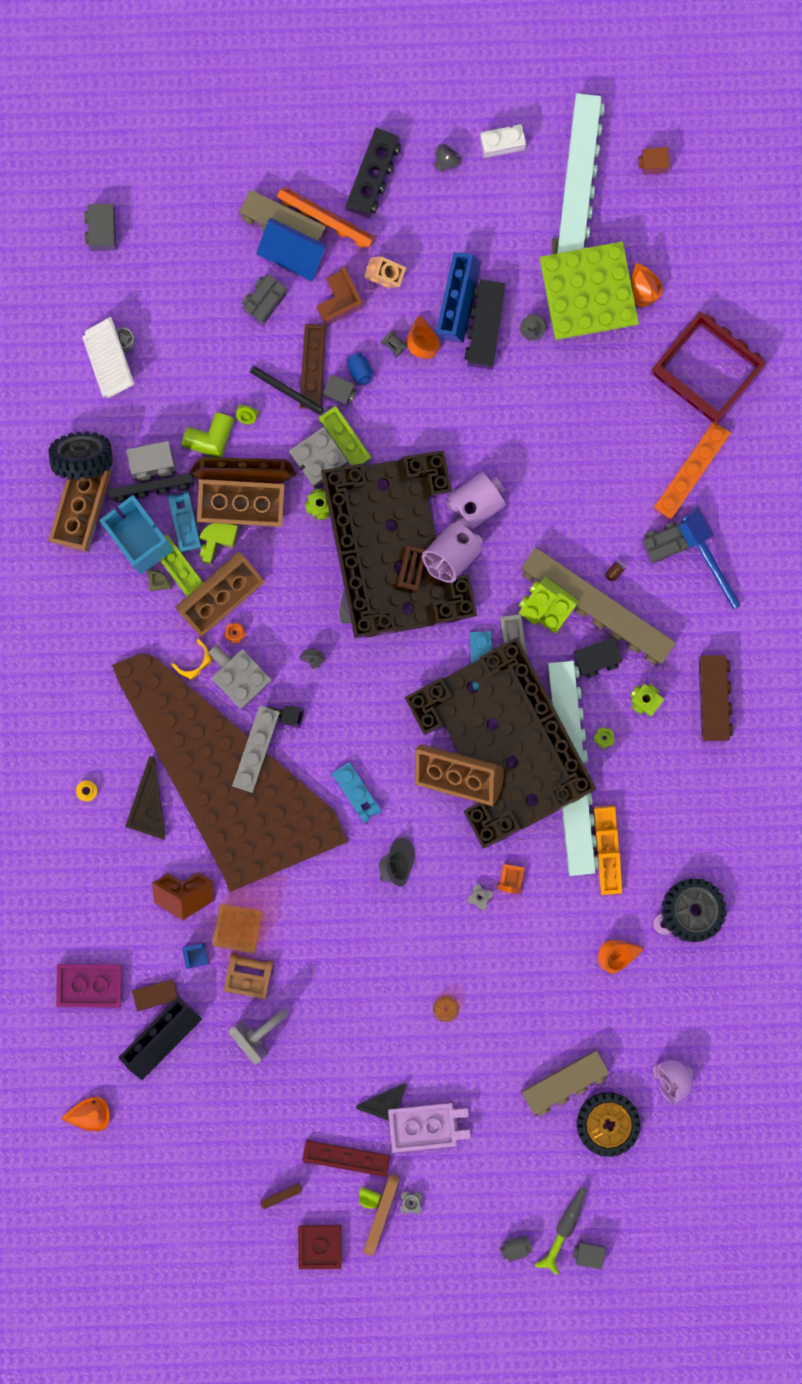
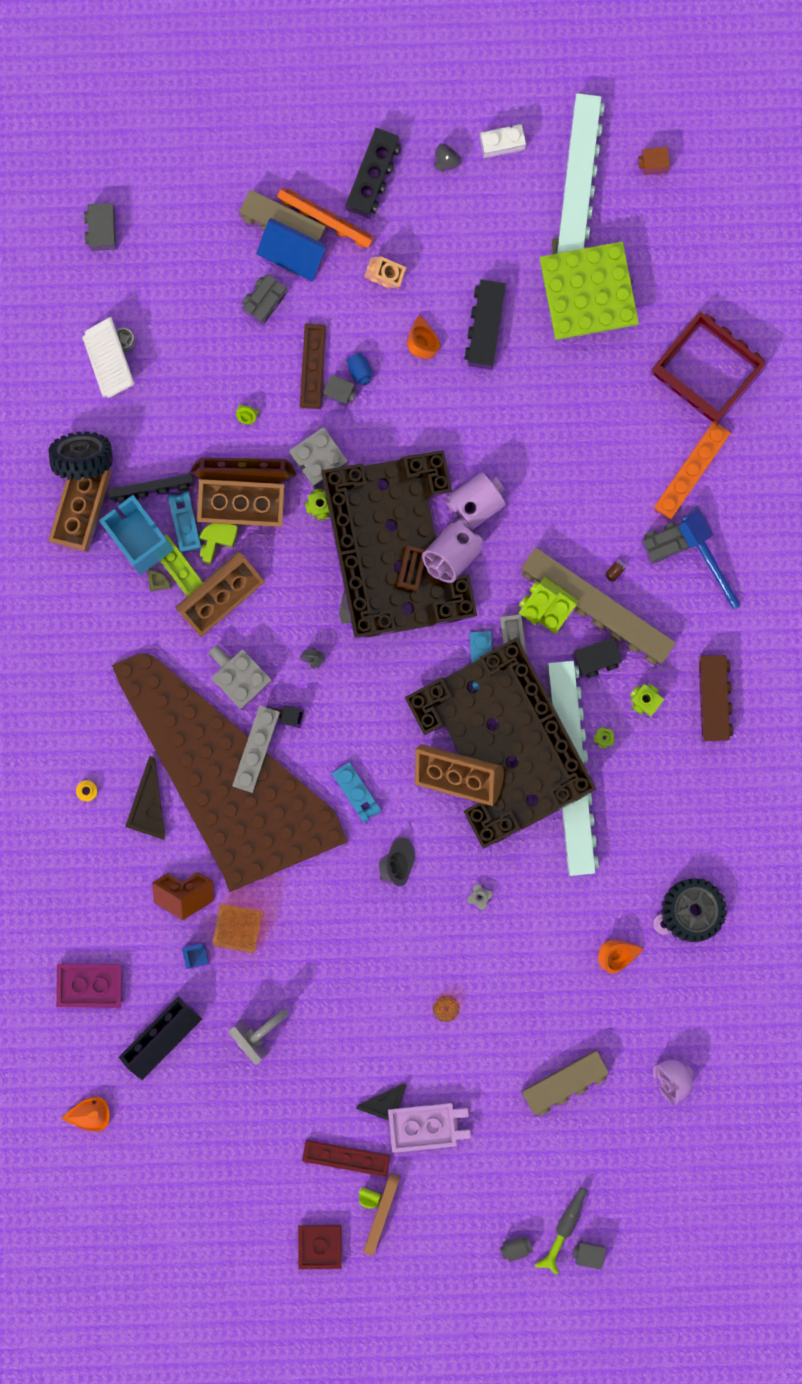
(151, 461): light grey piece -> none
(155, 995): reddish brown tile -> none
(193, 674): yellow cap -> none
(211, 442): lime brick -> none
(229, 632): orange plate -> none
(246, 983): medium nougat plate -> none
(281, 1195): reddish brown tile -> none
(287, 390): black bar -> none
(344, 437): lime plate -> none
(345, 299): dark orange panel -> none
(394, 343): dark grey bush -> none
(415, 1207): light grey plate -> none
(458, 297): blue brick -> none
(511, 879): orange tile -> none
(532, 327): dark grey hat -> none
(607, 849): light orange slope -> none
(617, 1110): wheel -> none
(645, 286): orange piece -> none

